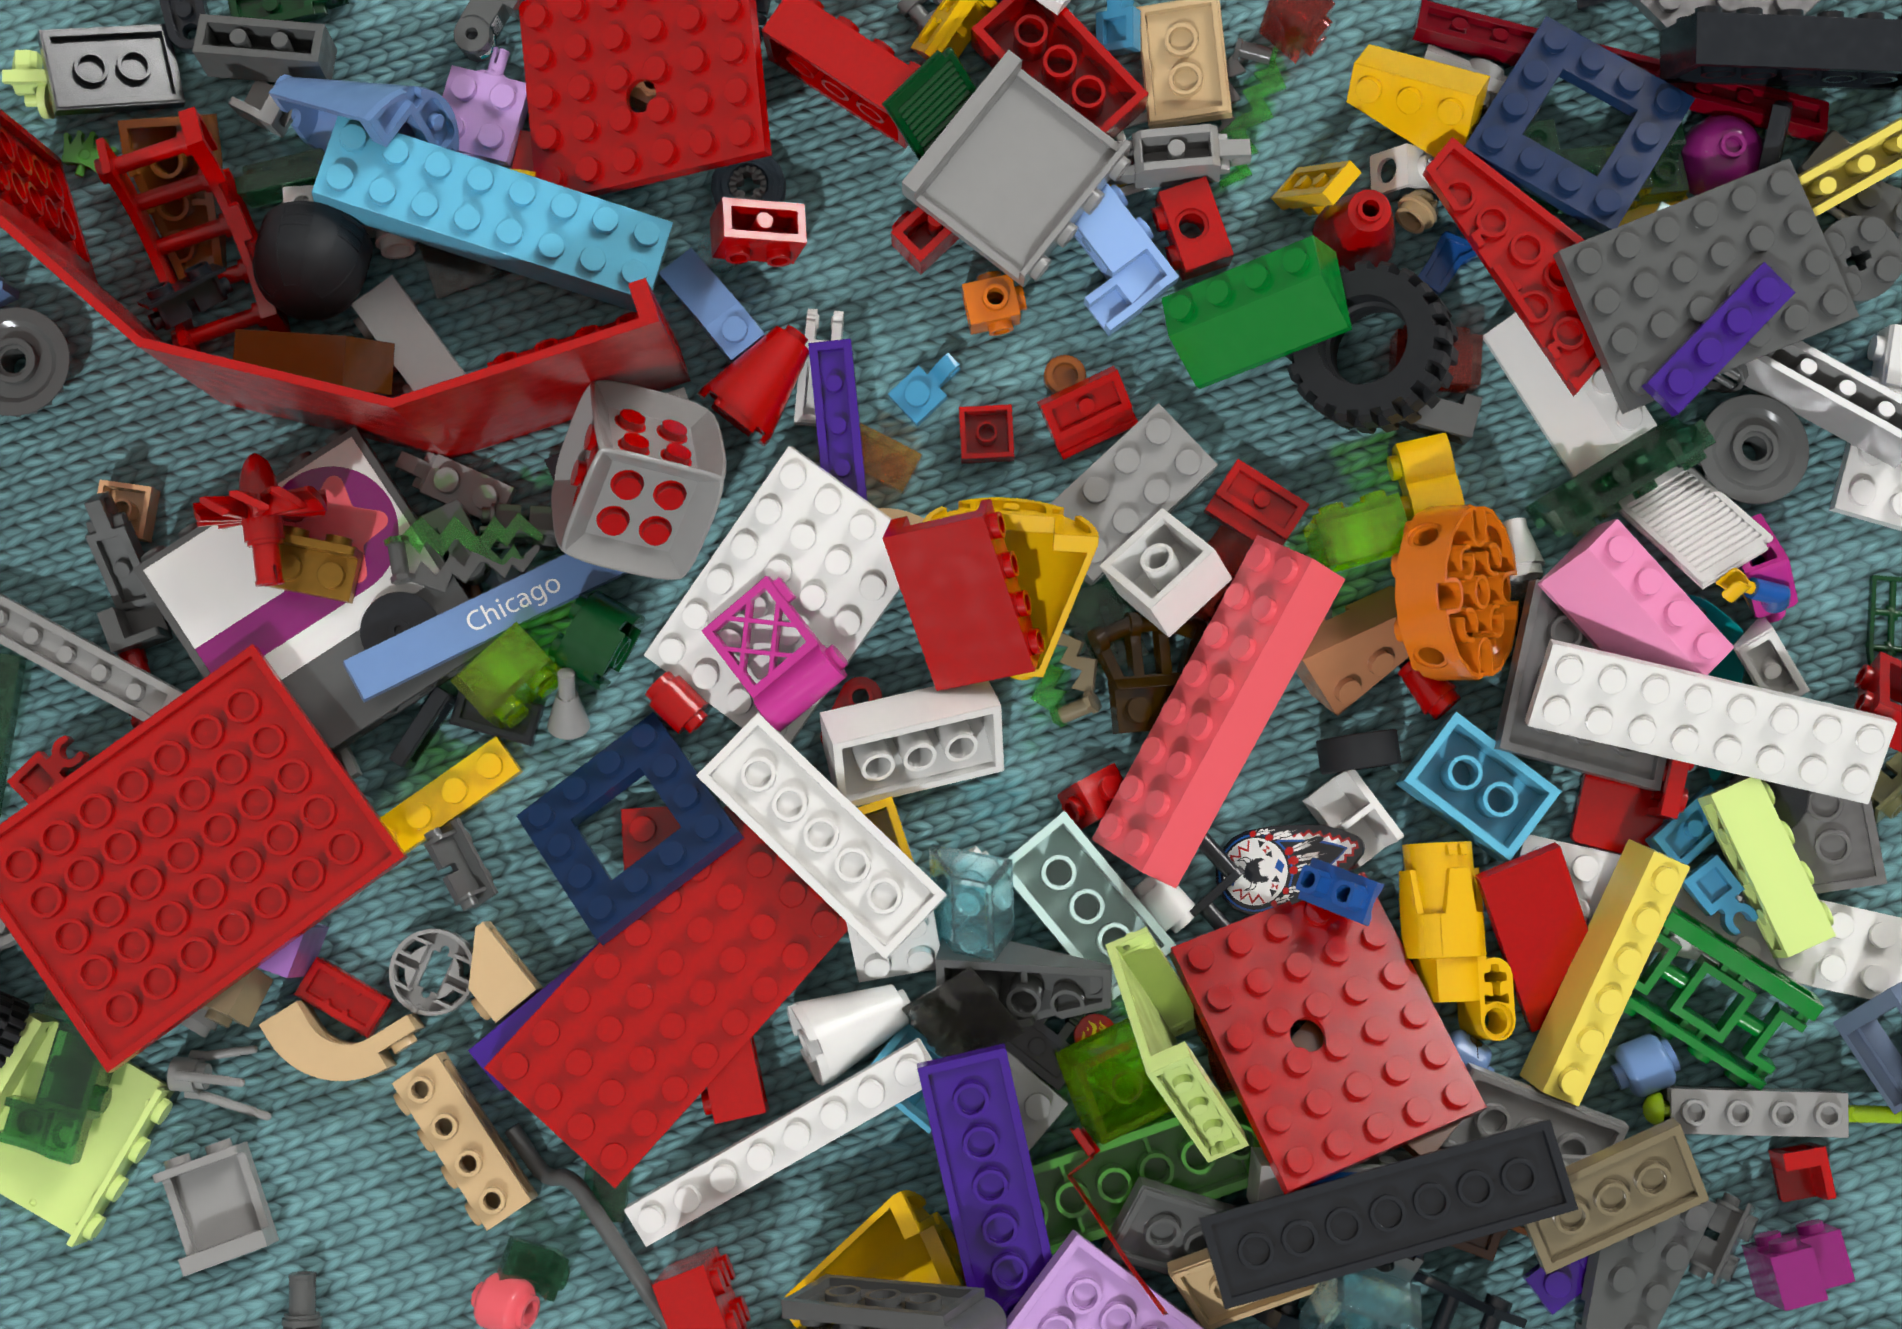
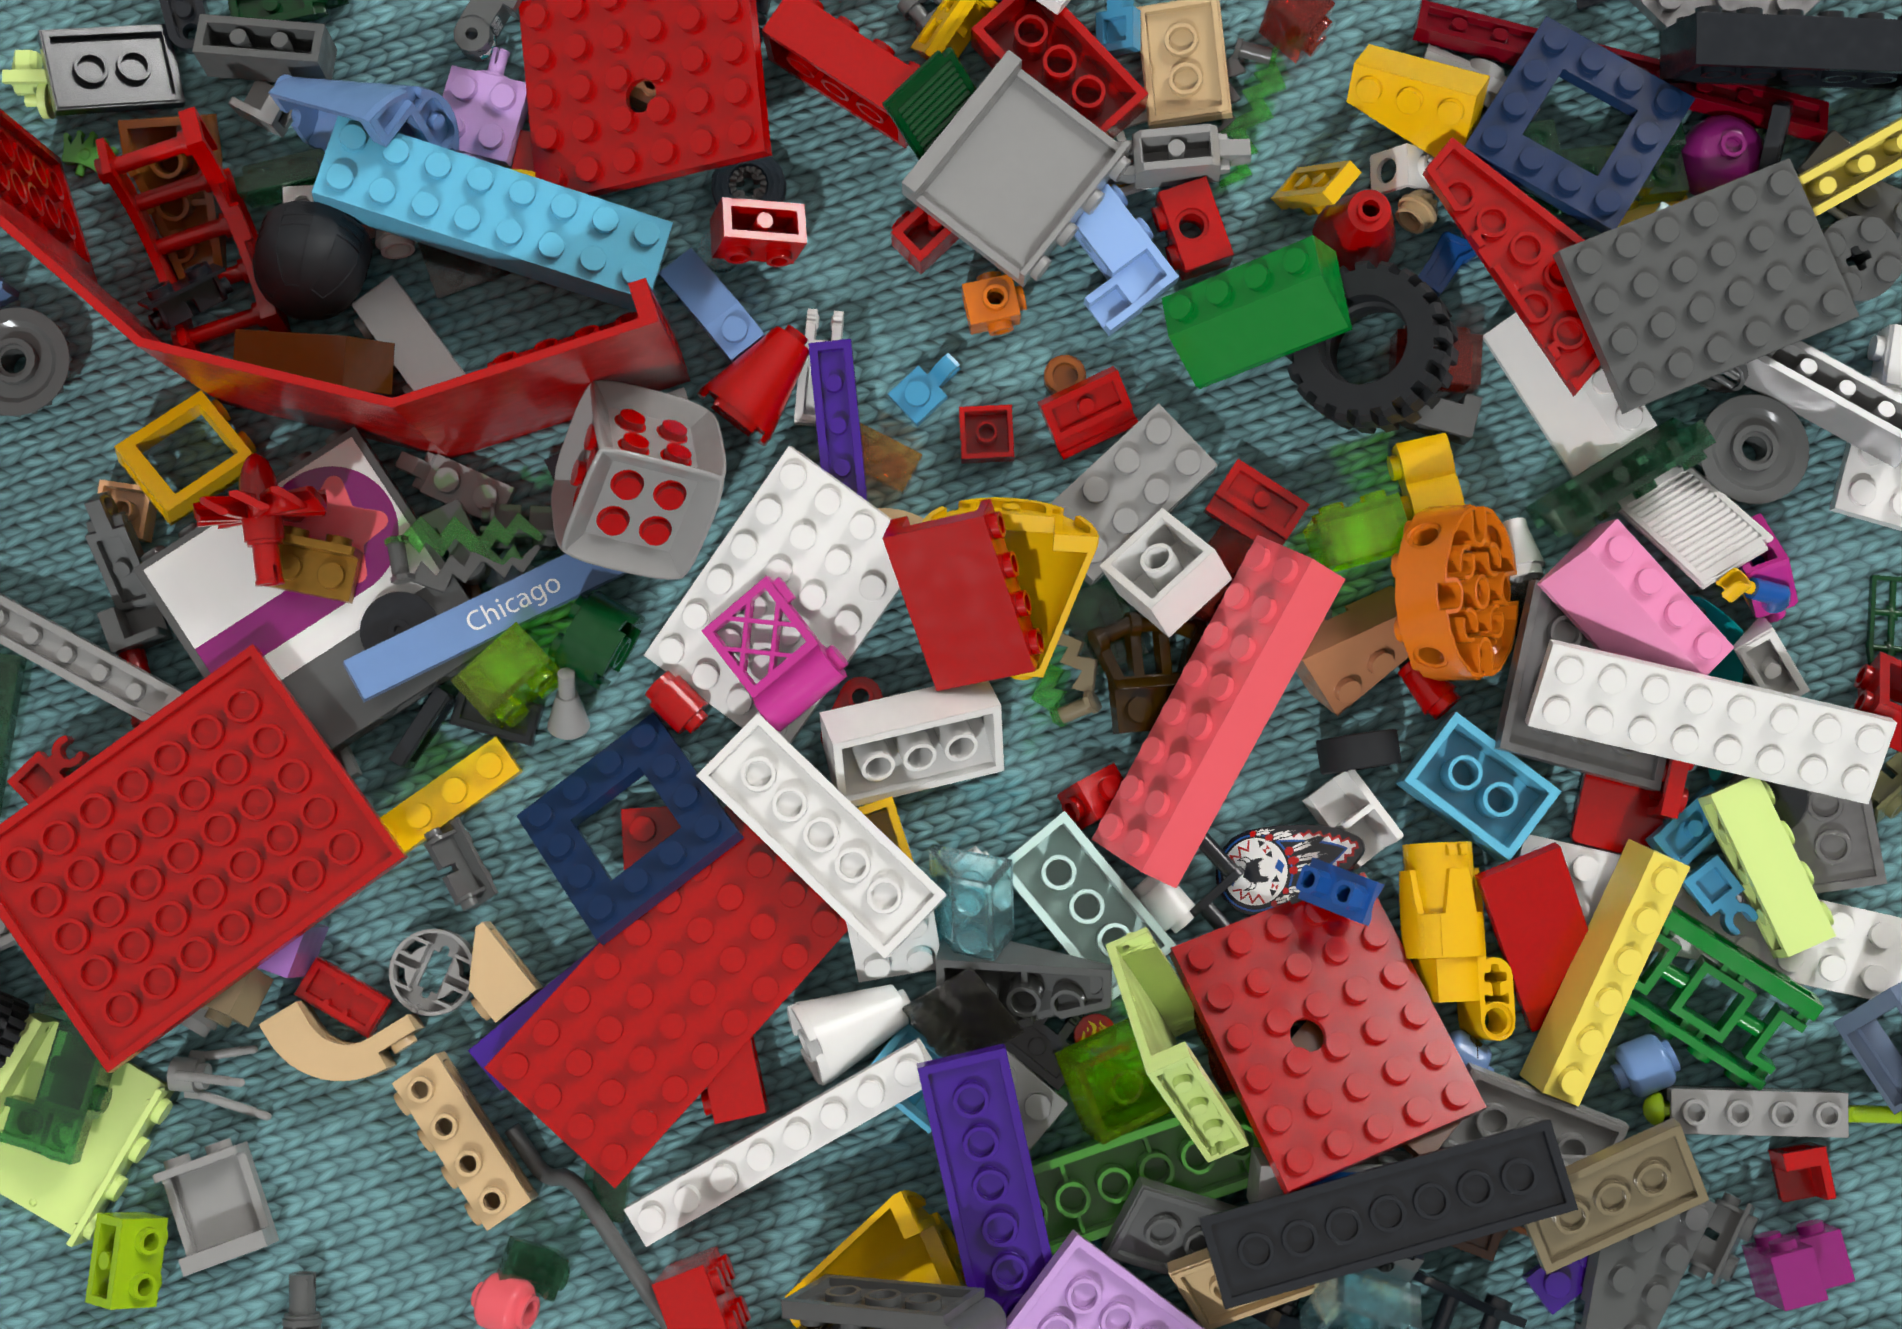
(126, 1260): none -> lime brick
(177, 506): none -> yellow window
(1092, 1149): red piece -> none
(1718, 339): dark purple plate -> none

